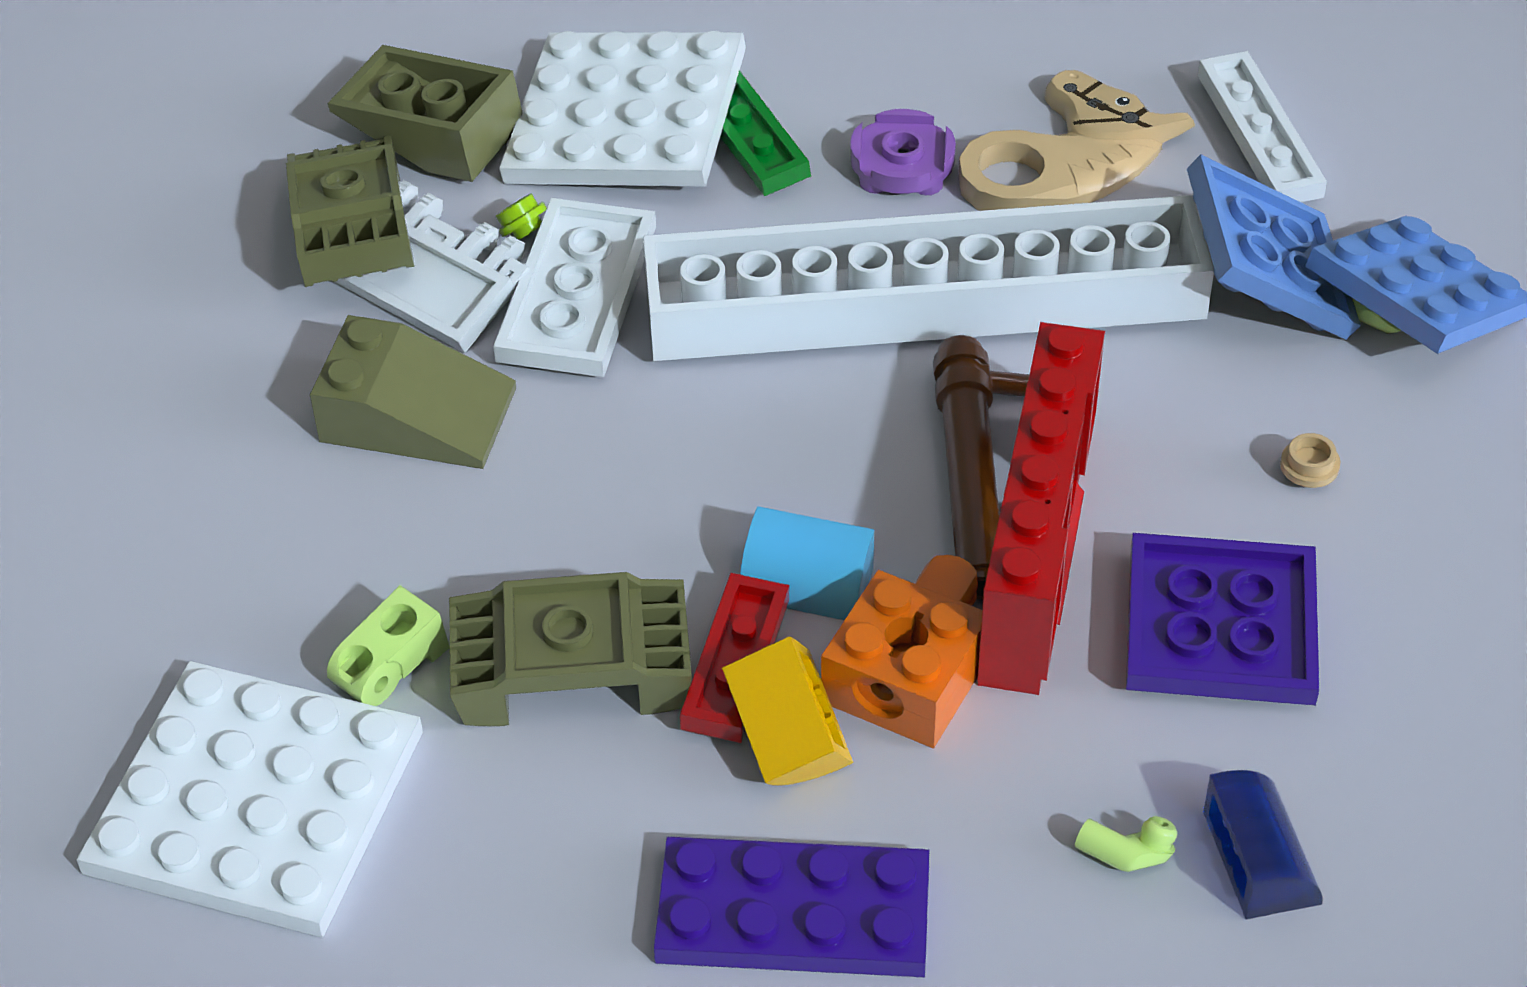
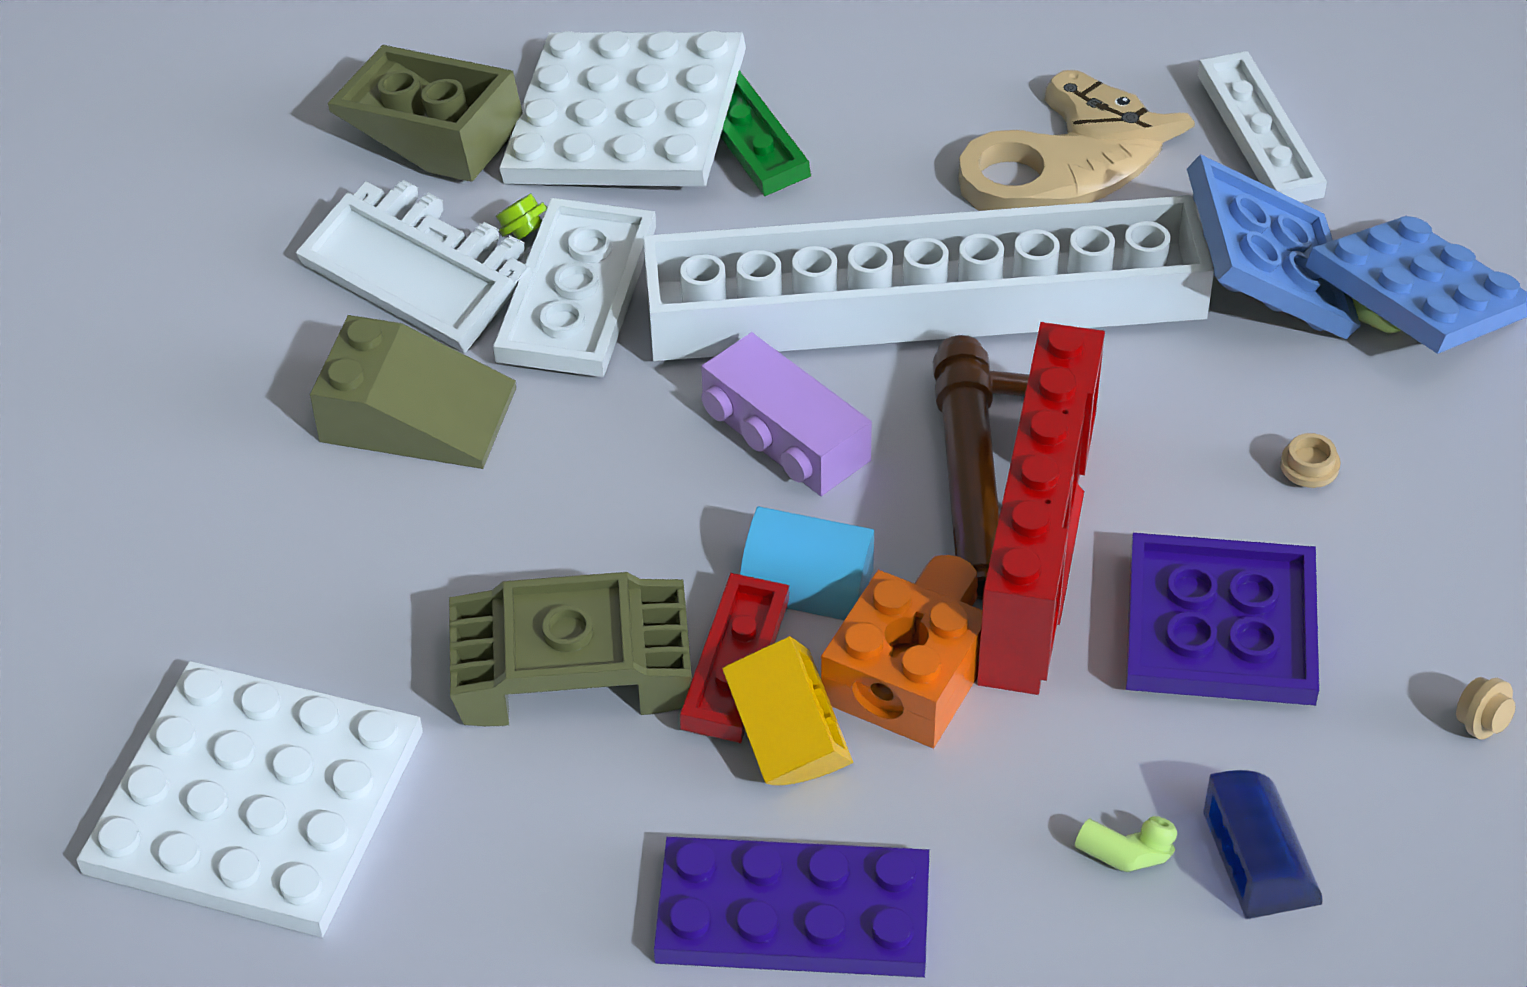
(347, 211): olive plate -> none
(387, 647): yellowish green leg -> none
(786, 414): none -> lavender brick
(919, 171): medium lavender plate -> none
(1486, 707): none -> tan plate

